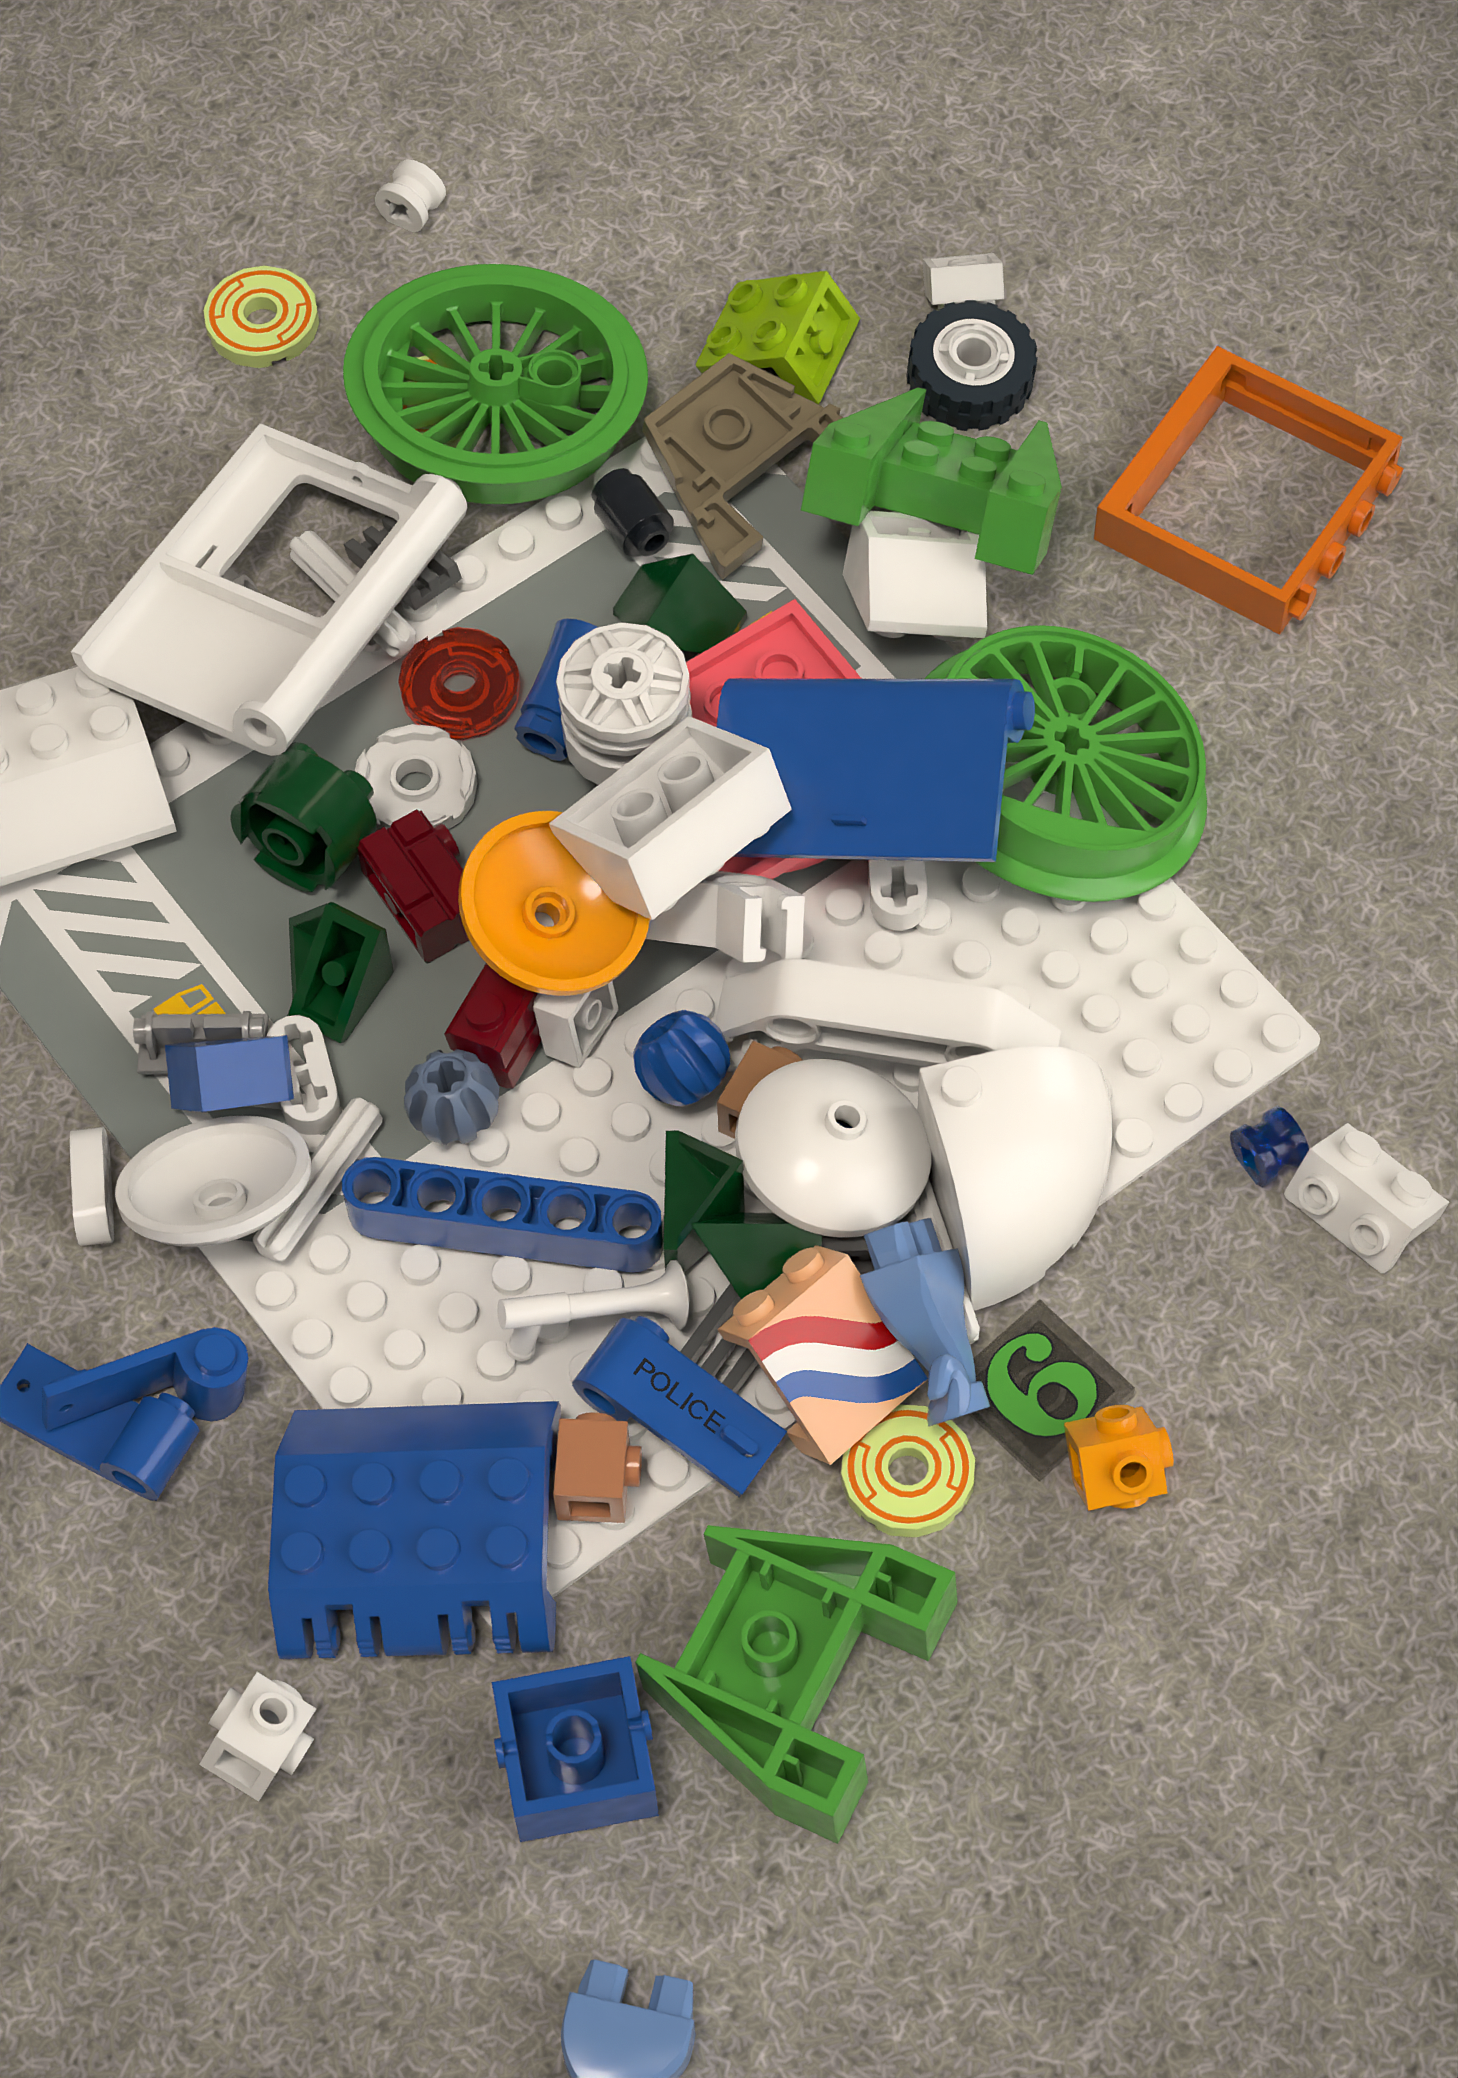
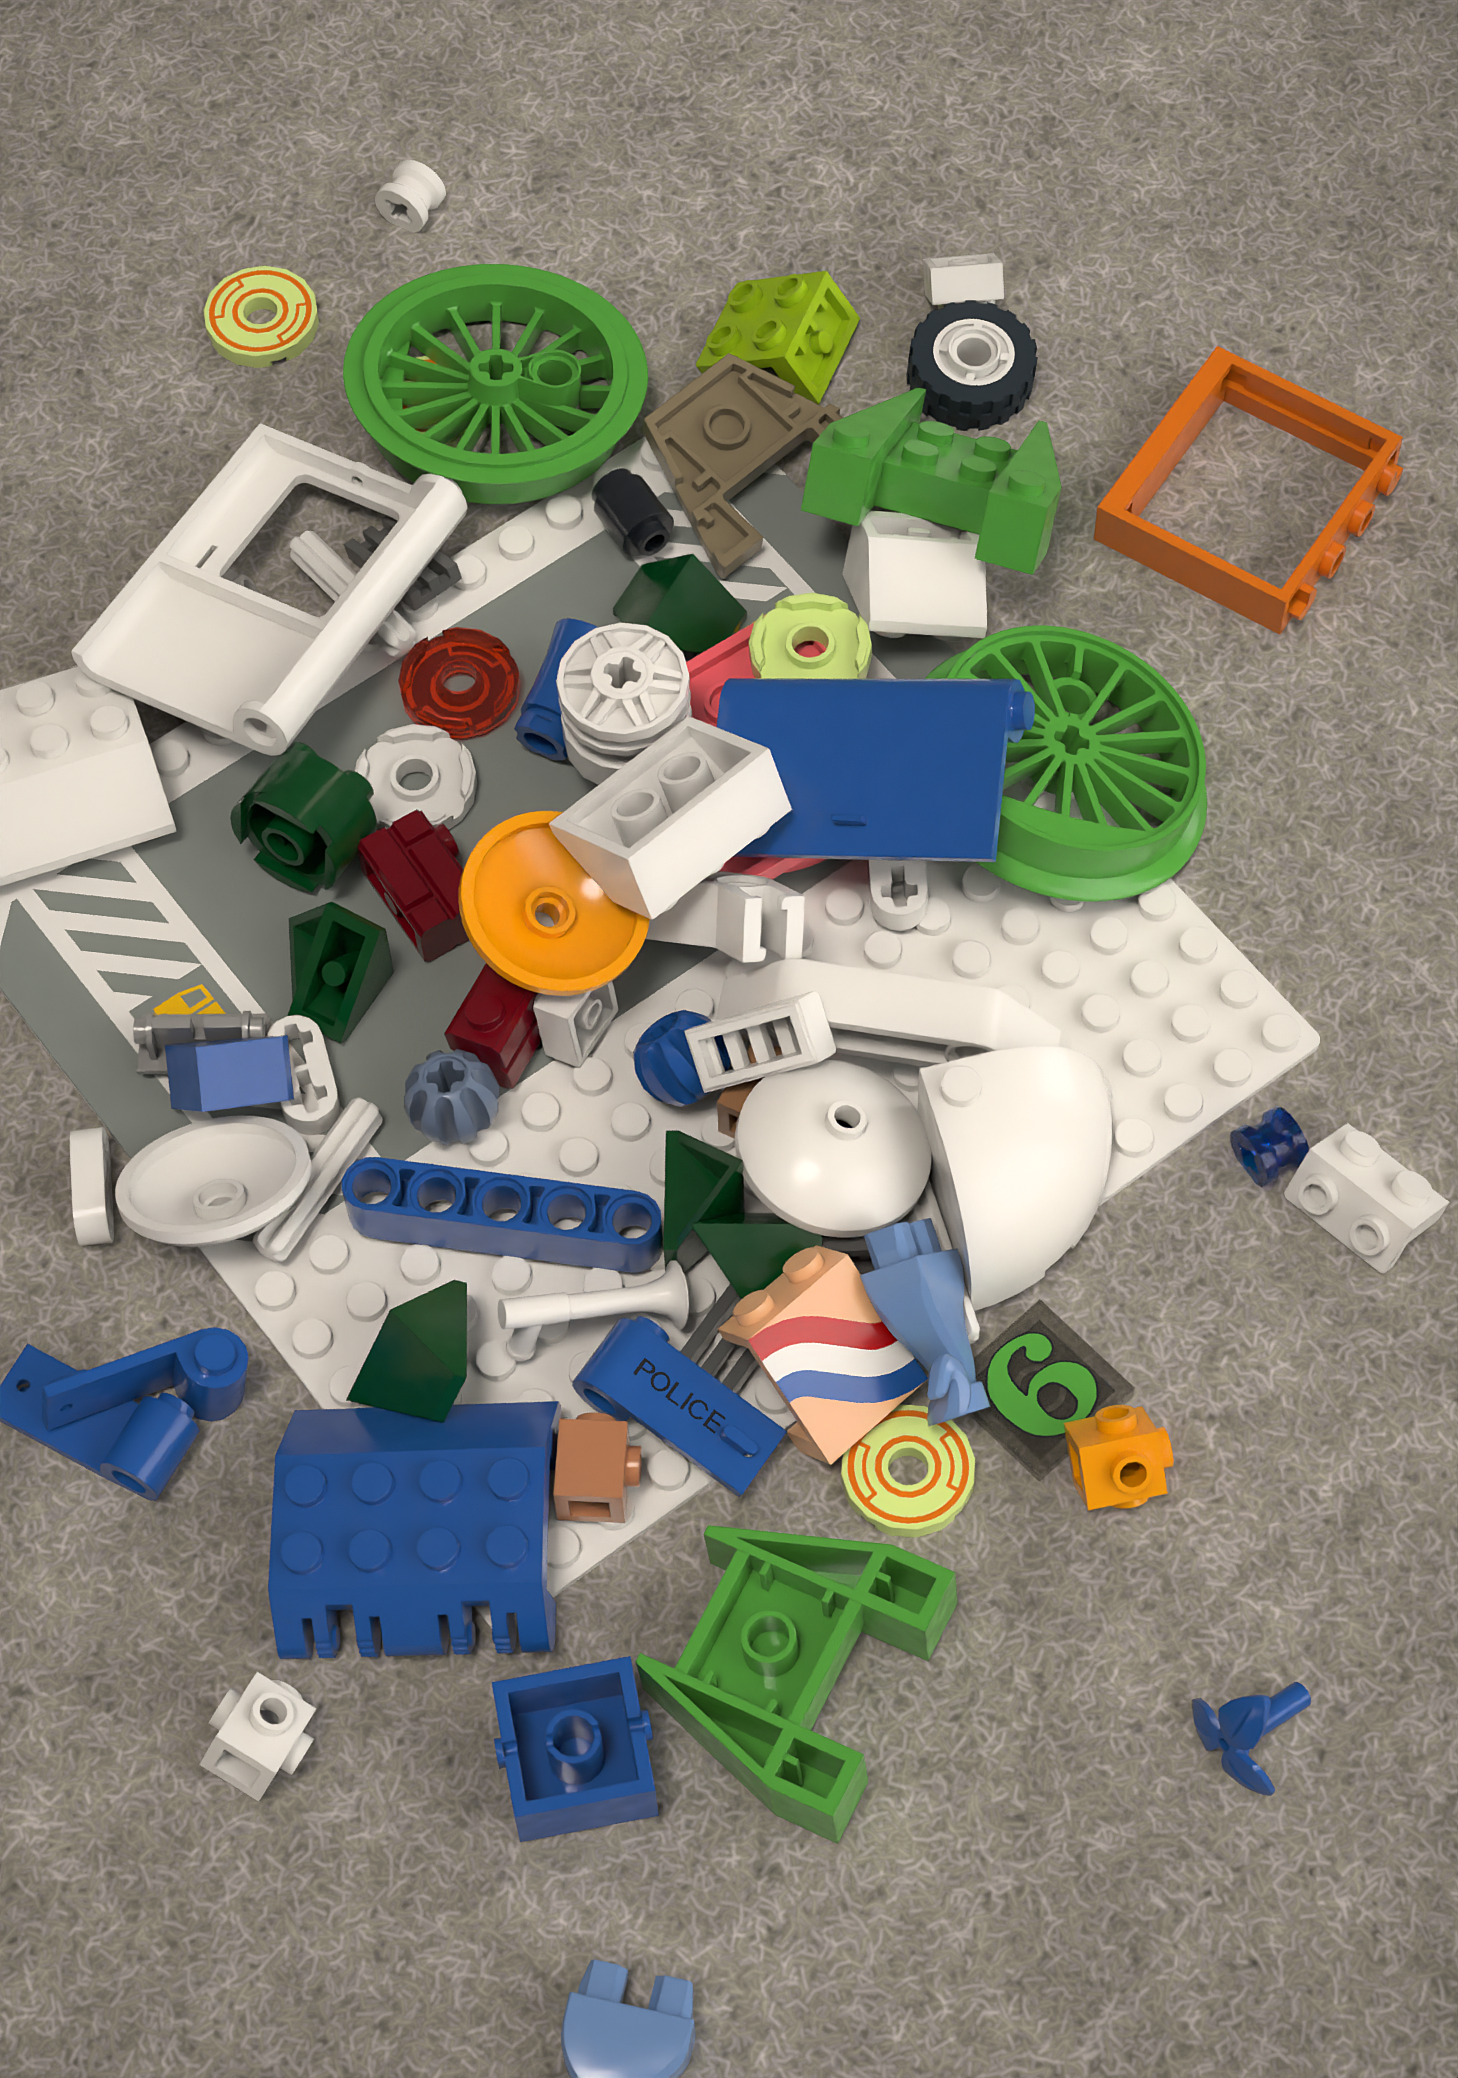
(418, 1356): none -> dark green slope
(800, 1030): none -> white slope
(806, 619): none -> yellowish green tile
(1242, 1725): none -> blue plant

